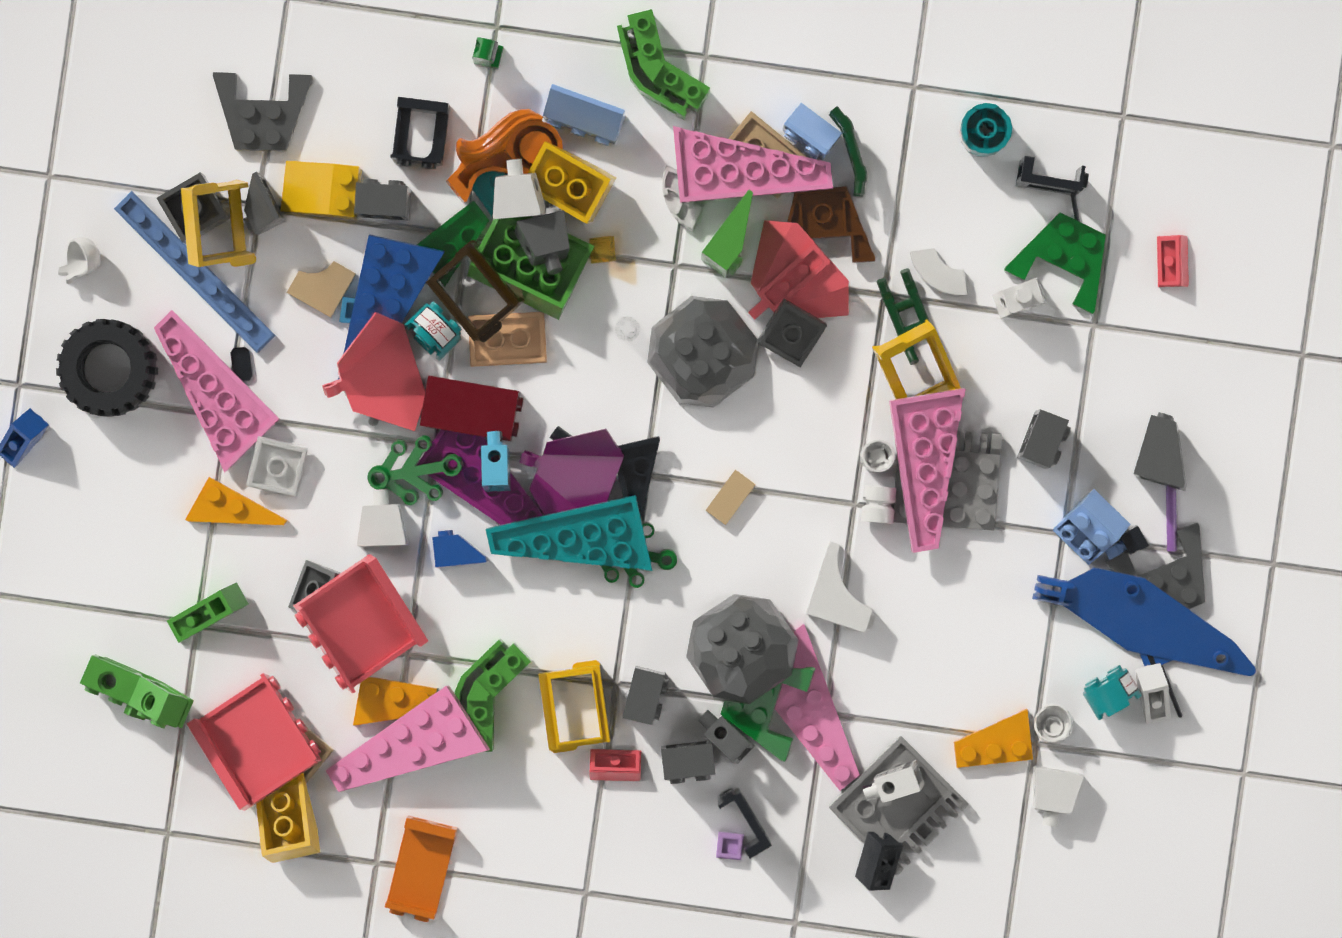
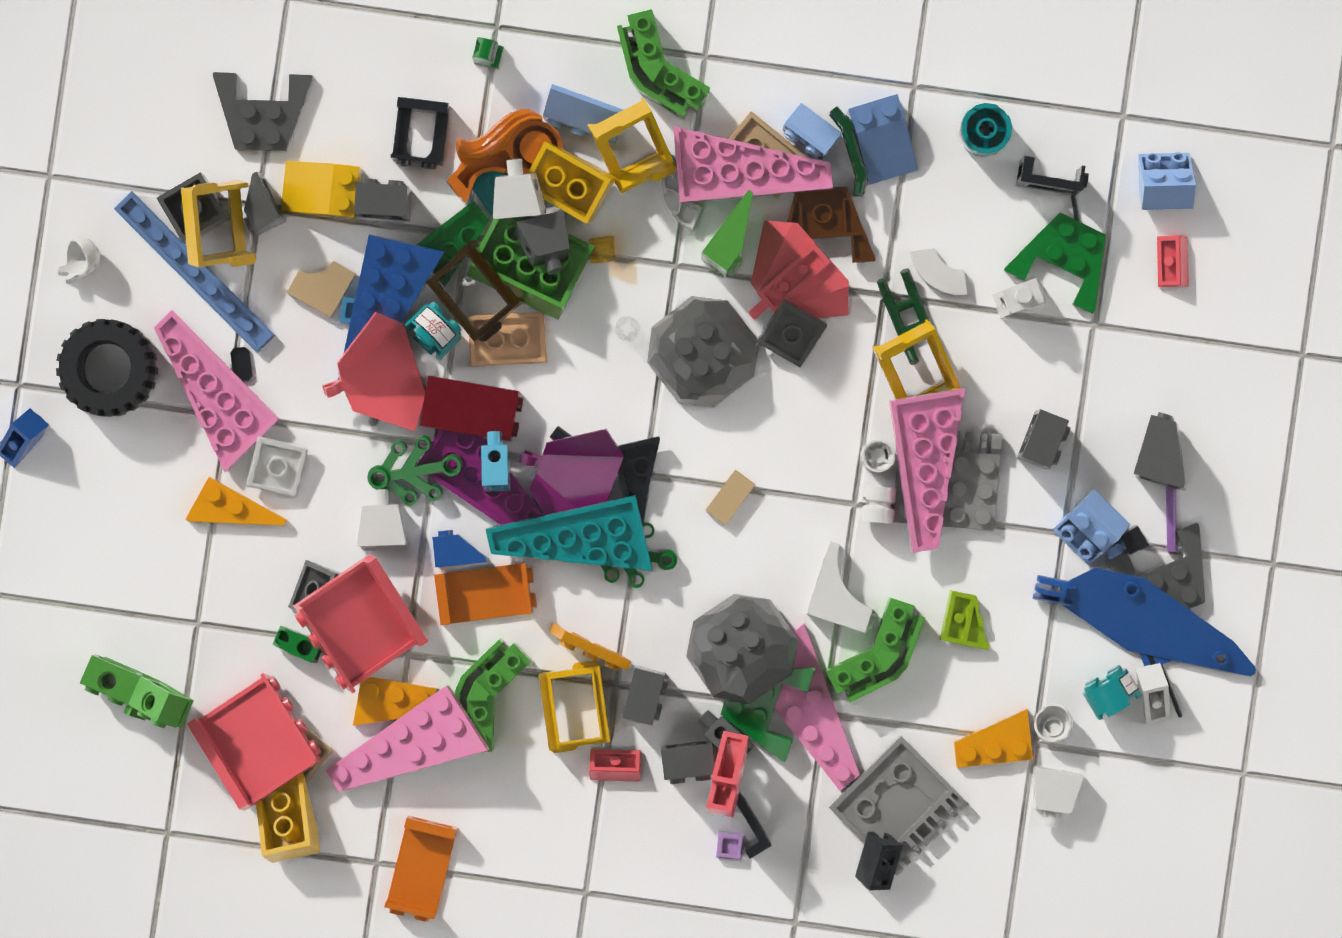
(207, 612): bright green slope -> none
(296, 644): none -> green leg
(484, 593): none -> orange panel
(591, 650): none -> light orange wing
(652, 167): none -> yellow piece
(727, 774): none -> coral slope
(881, 654): none -> bright green brick
(883, 139): none -> medium blue slope
(906, 780): white torso -> none
(963, 621): none -> lime wing
(1166, 181): none -> light blue slope

